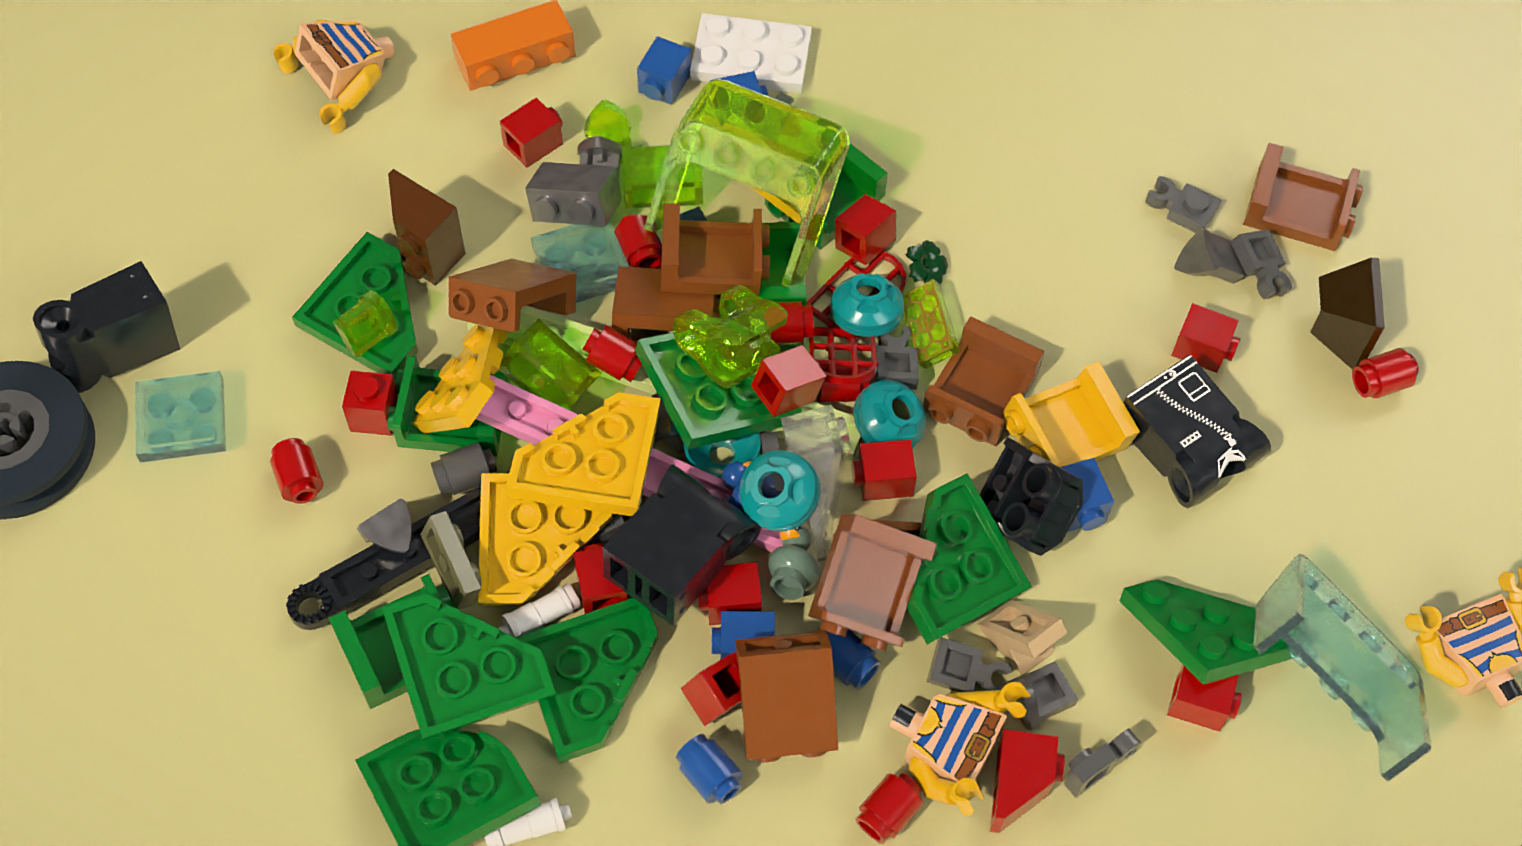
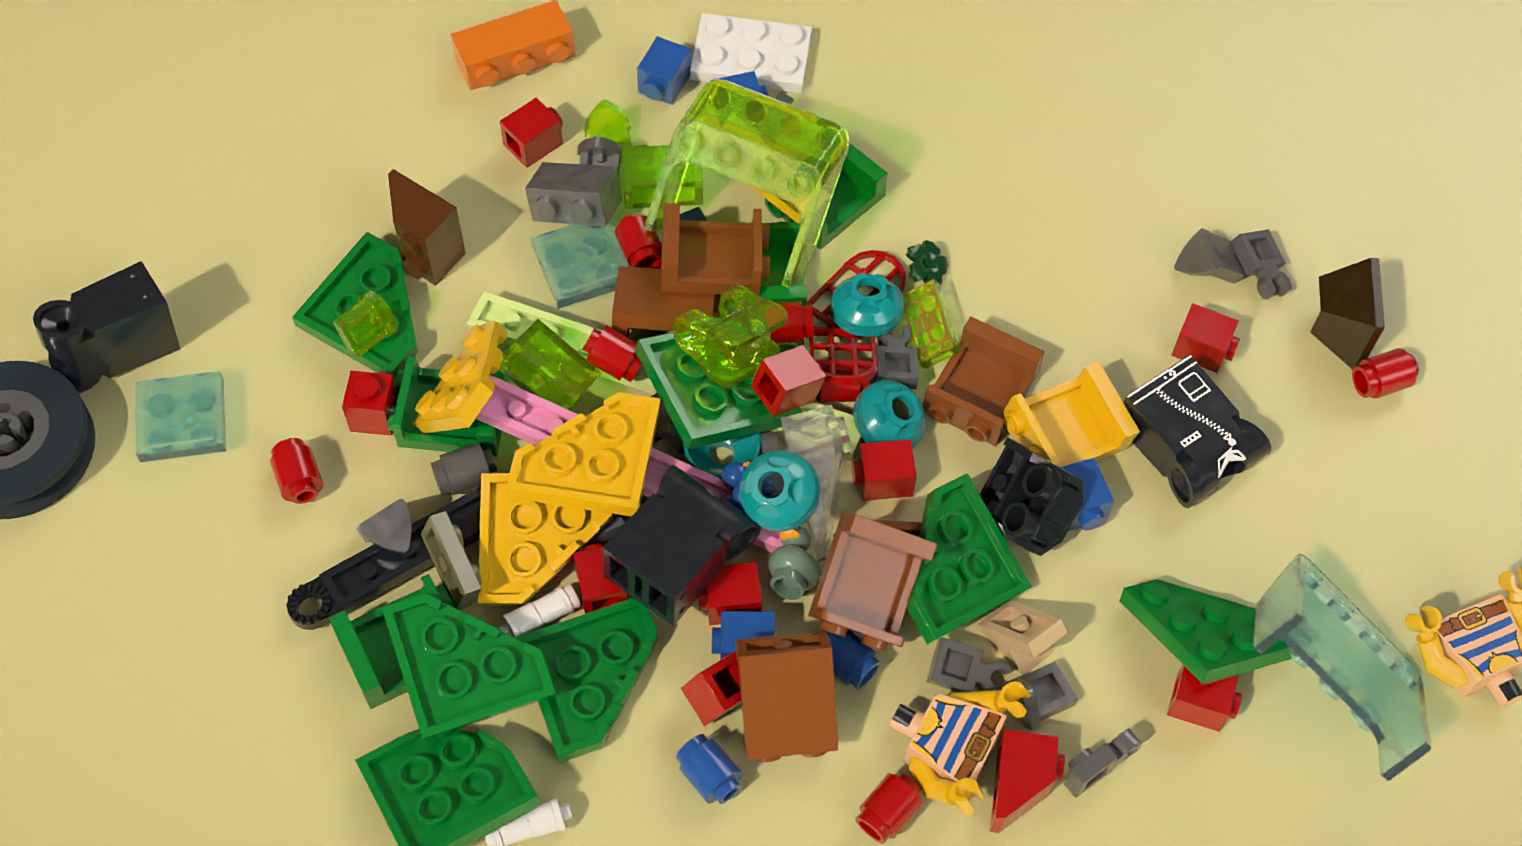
(340, 59): torso -> none
(499, 291): dark orange panel -> none
(865, 229): red brick -> none
(1187, 208): dark grey plate -> none
(1302, 202): panel -> none

